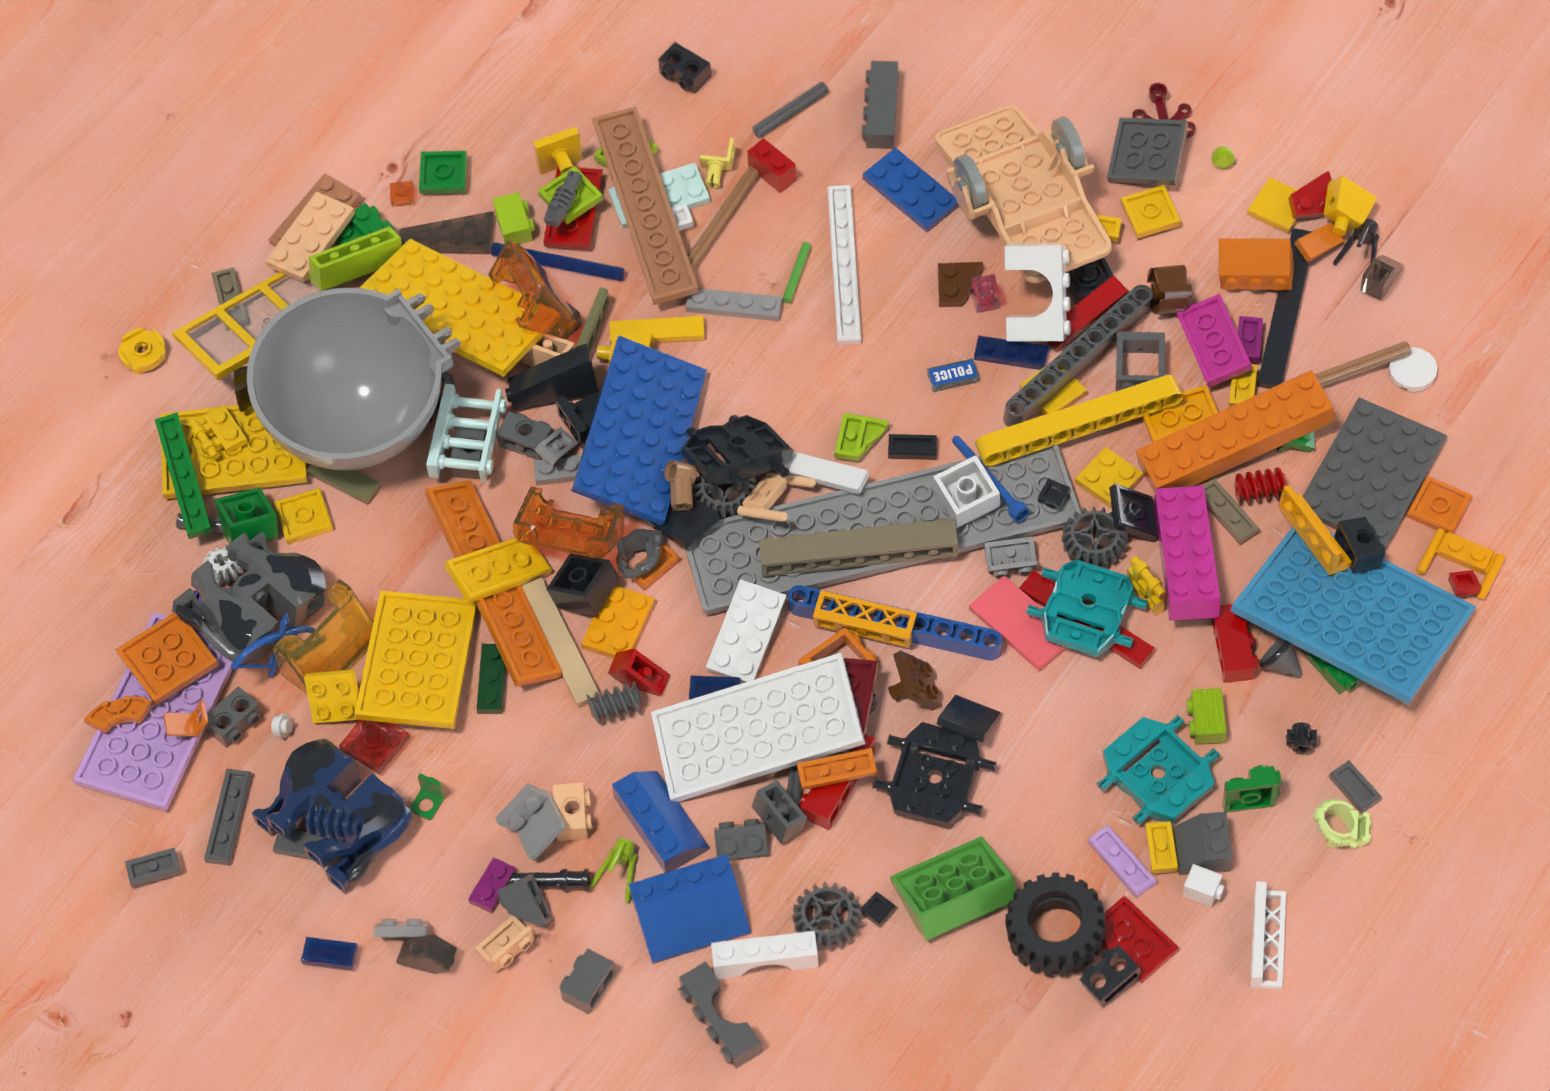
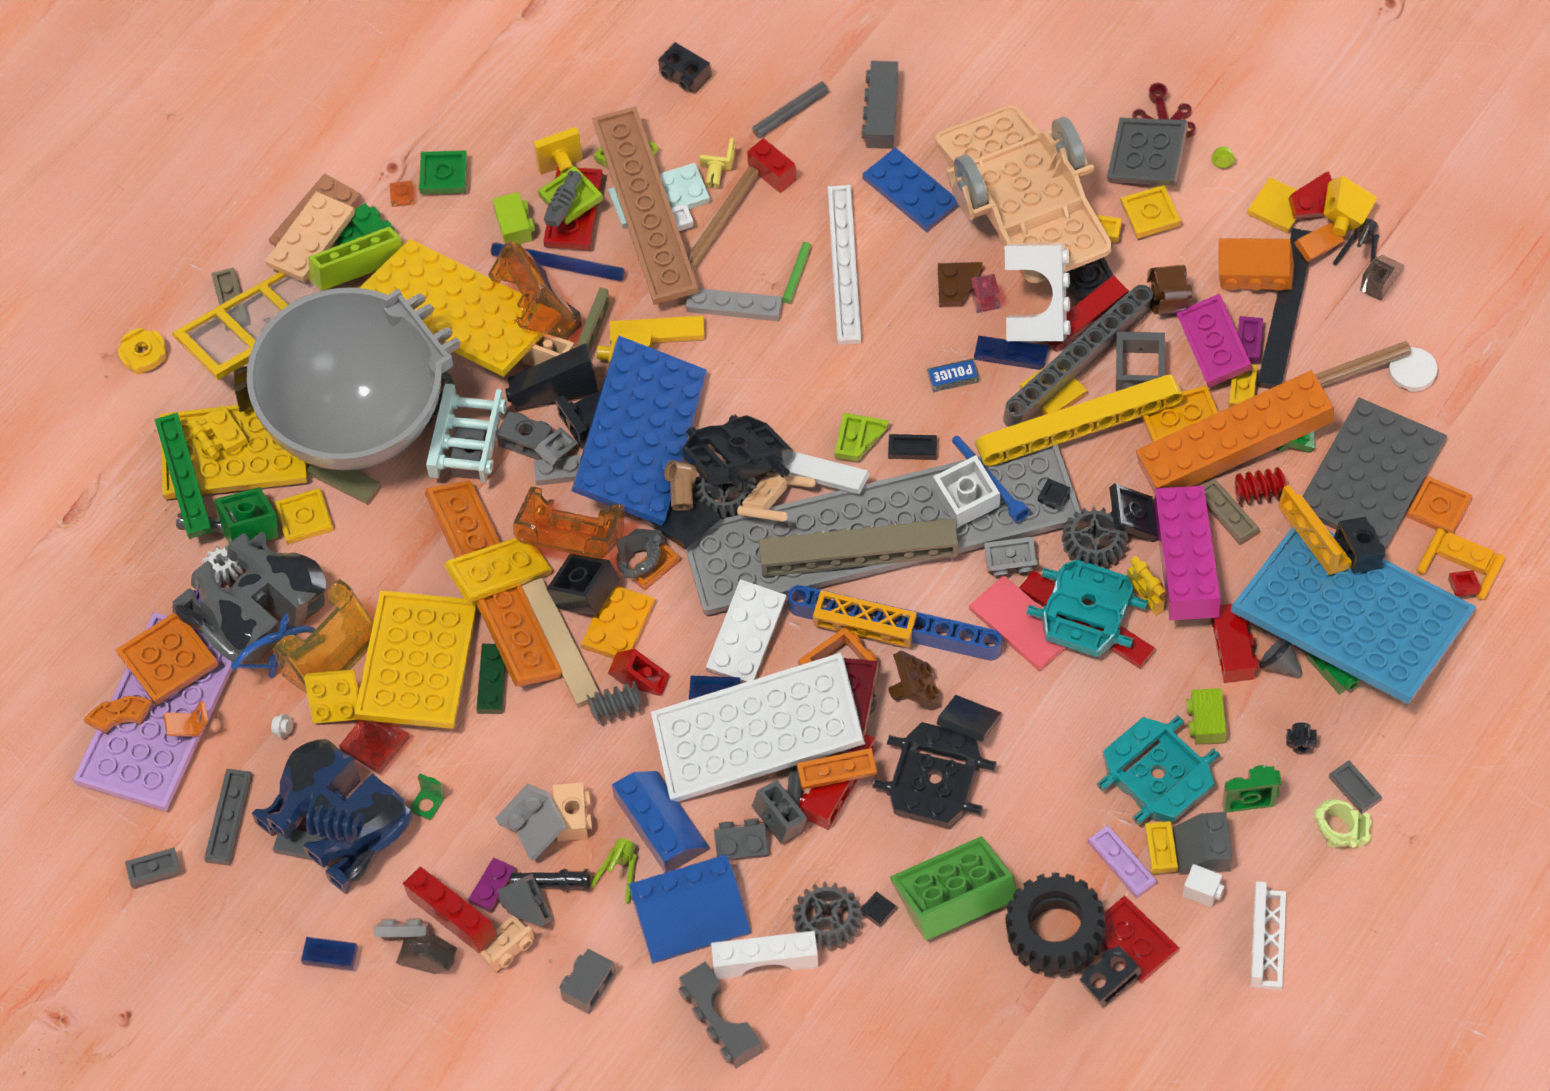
(228, 714): dark grey brick -> none
(449, 909): none -> red brick
(454, 236): clear smoke wing -> none
(1104, 472): yellow plate -> none

